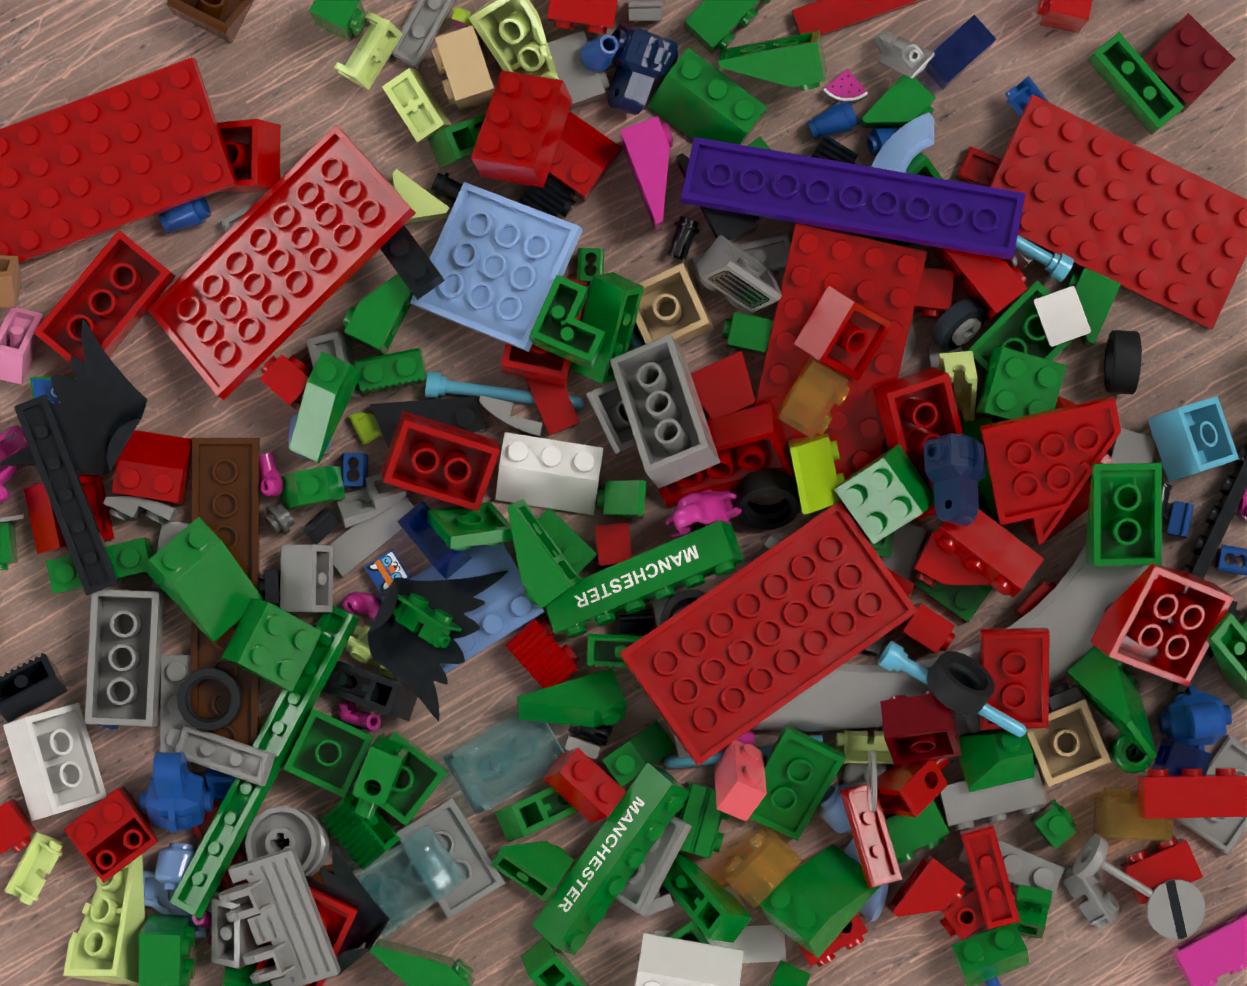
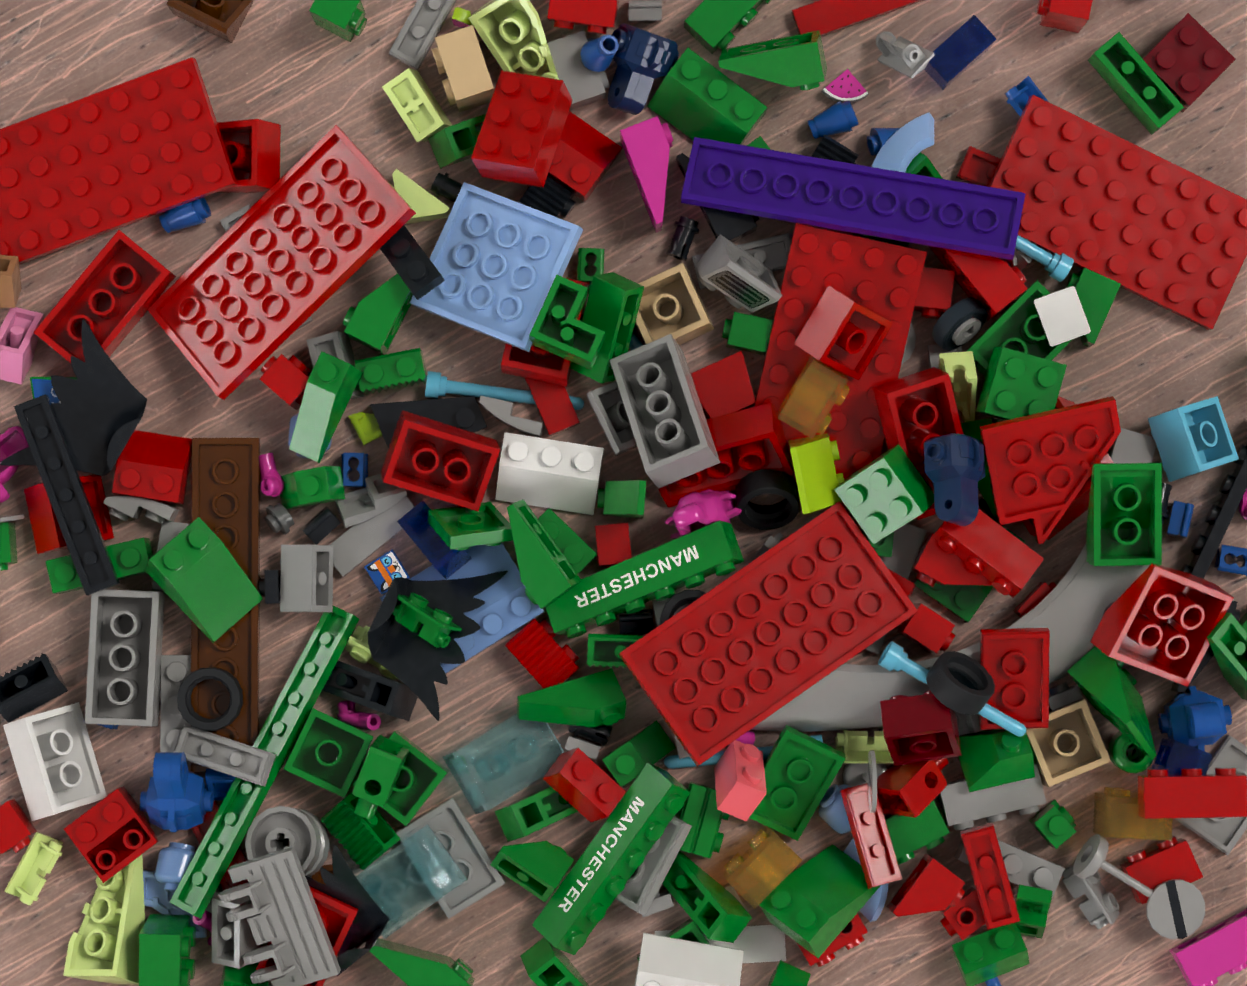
(271, 644): green brick -> none
(361, 603): dark pink arm -> none
(371, 52): yellowish green hinge -> none
(899, 105): green slope -> none
(1122, 362): black tyre -> none

